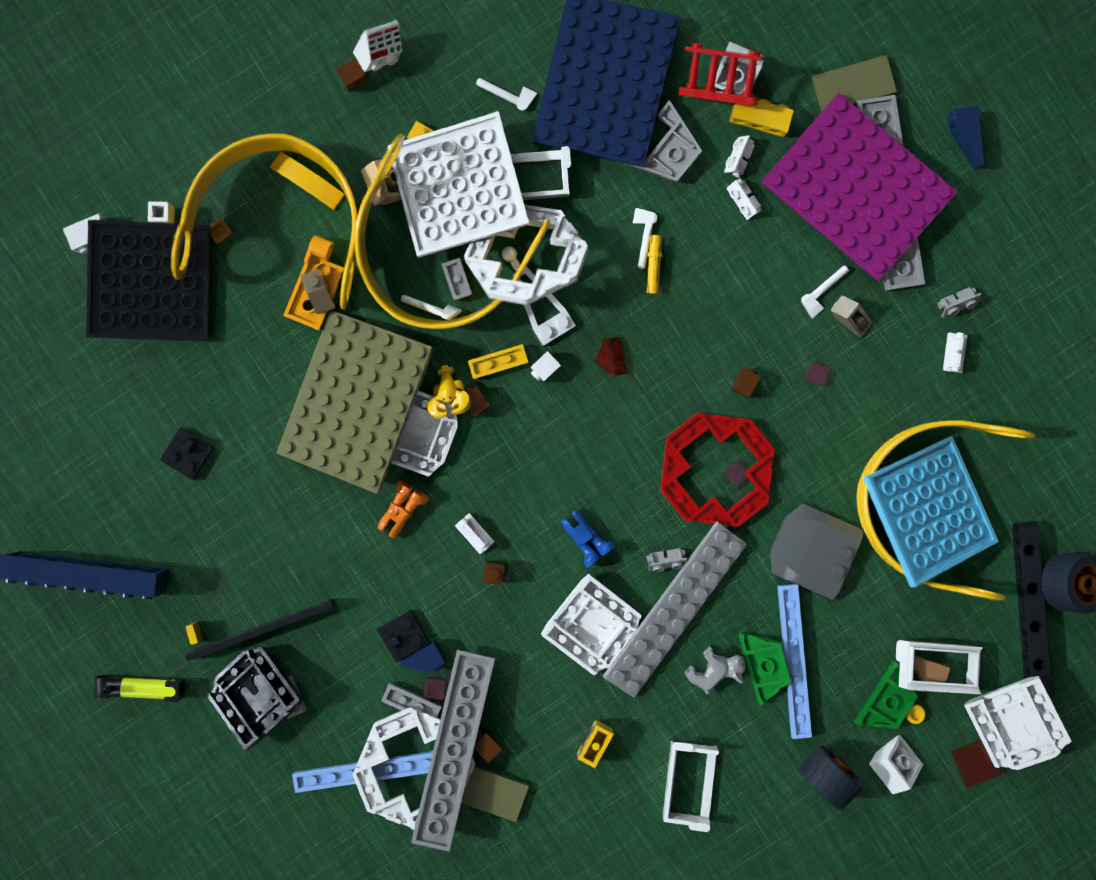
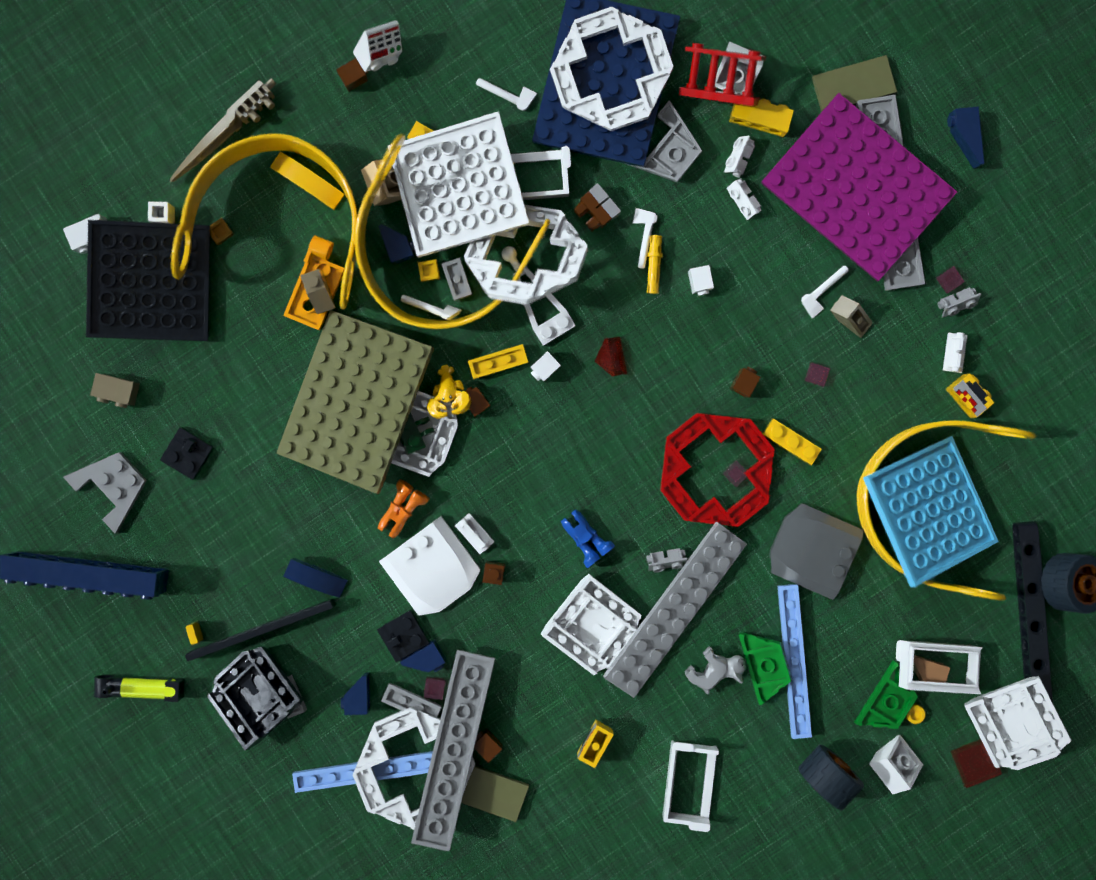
(114, 389): none -> dark tan brick
(117, 480): none -> light grey wing
(231, 122): none -> dark tan piece
(315, 577): none -> dark blue slope
(357, 698): none -> dark blue slope
(397, 245): none -> dark blue slope
(411, 437): none -> dark green hinge
(428, 270): none -> yellow tile
(432, 568): none -> white wedge
(573, 51): none -> white plate
(600, 215): none -> reddish brown hips
(700, 280): none -> white brick
(791, 441): none -> yellow plate
(950, 279): none -> clear pink tile
(970, 395): none -> brick

